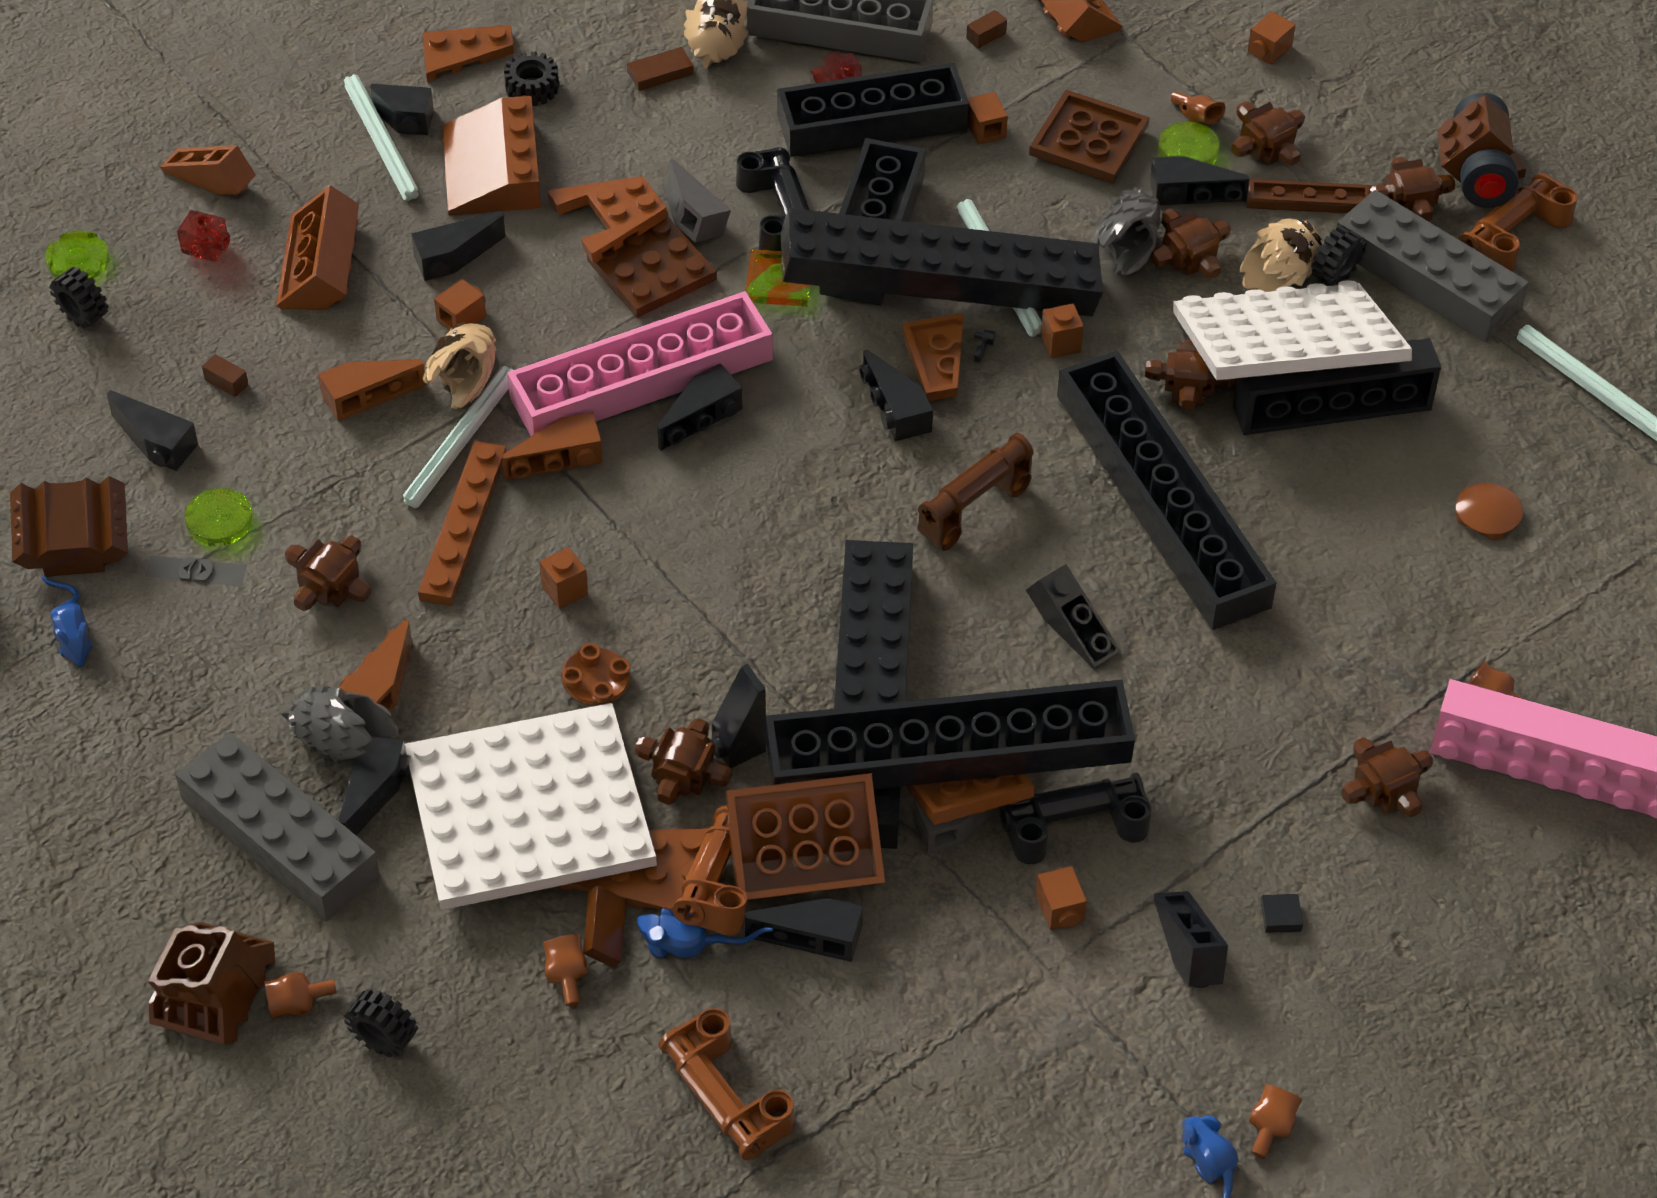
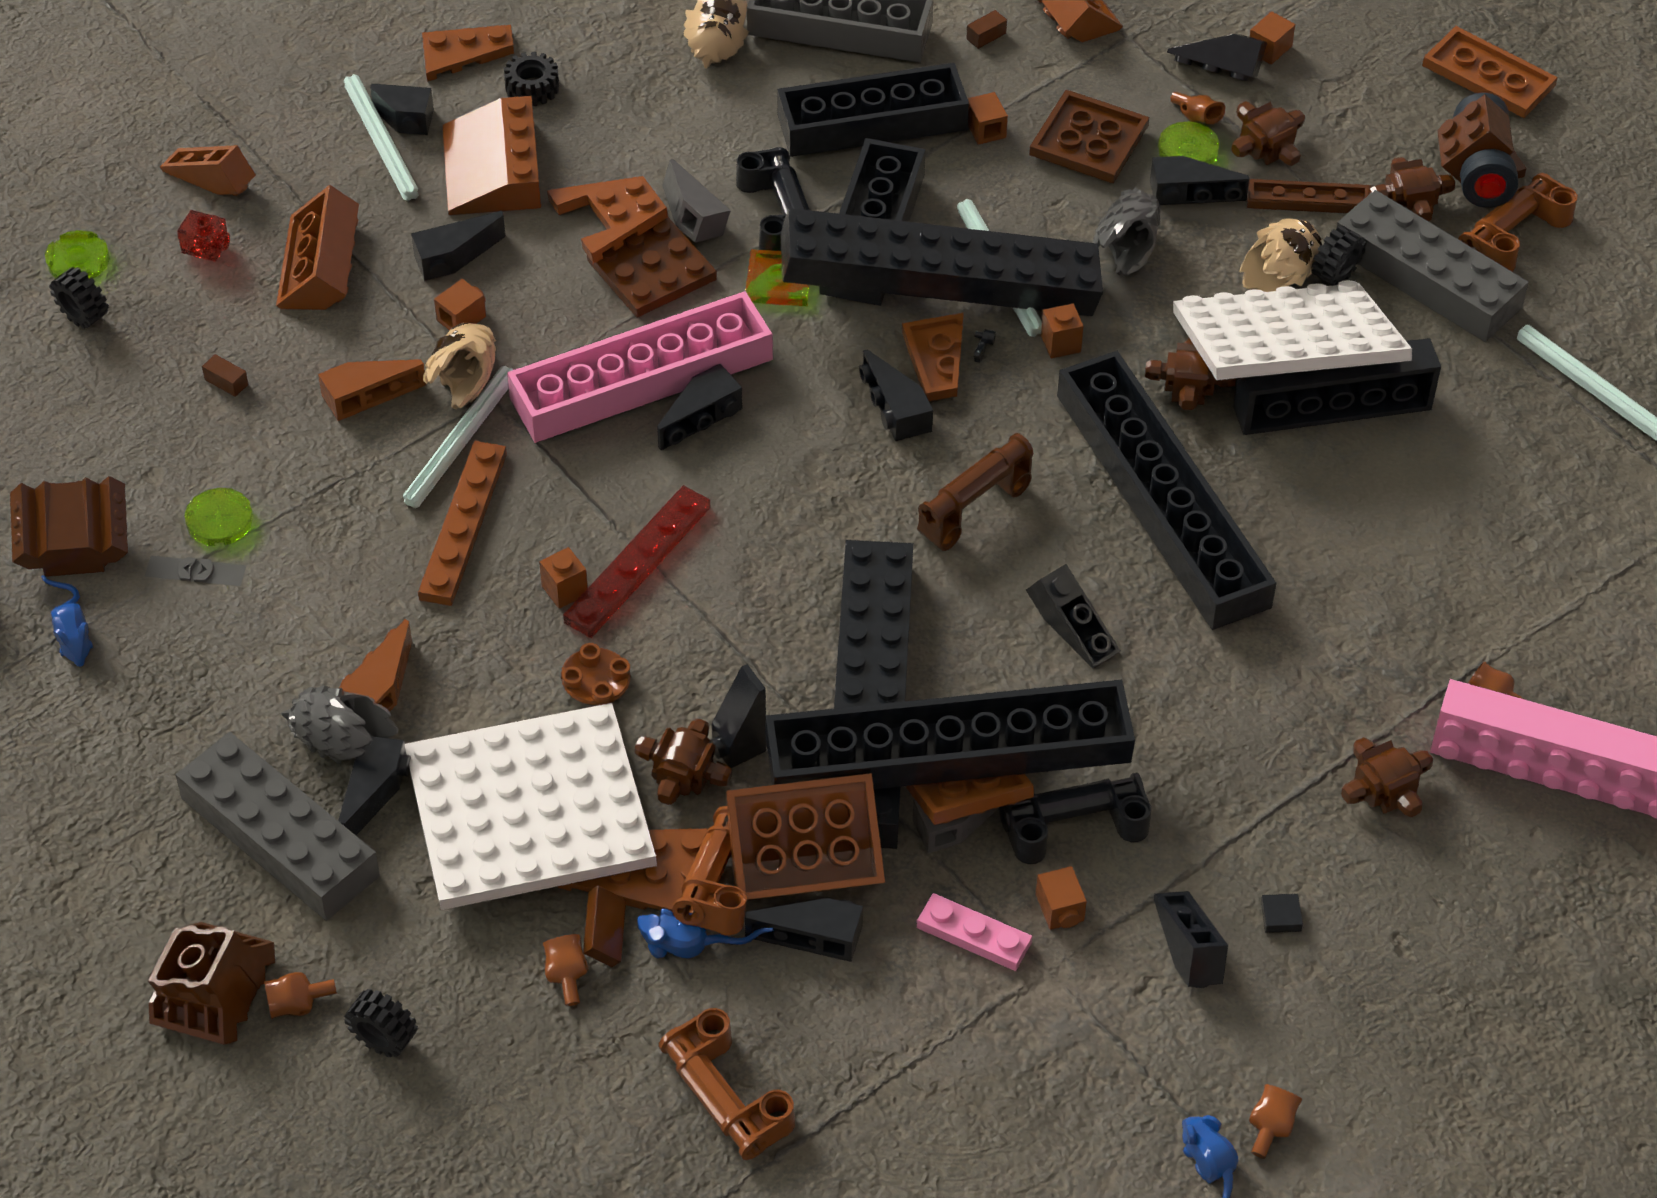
(158, 434): black slope -> none
(327, 573): reddish brown piece -> none
(560, 446): dark orange slope -> none
(636, 561): none -> clear red plate
(660, 68): reddish brown tile -> none
(837, 68): clear red brick -> none
(974, 932): none -> bright pink plate
(1190, 243): reddish brown piece -> none
(1230, 52): none -> black slope
(1489, 69): none -> dark orange plate
(1489, 509): dark orange dish -> none

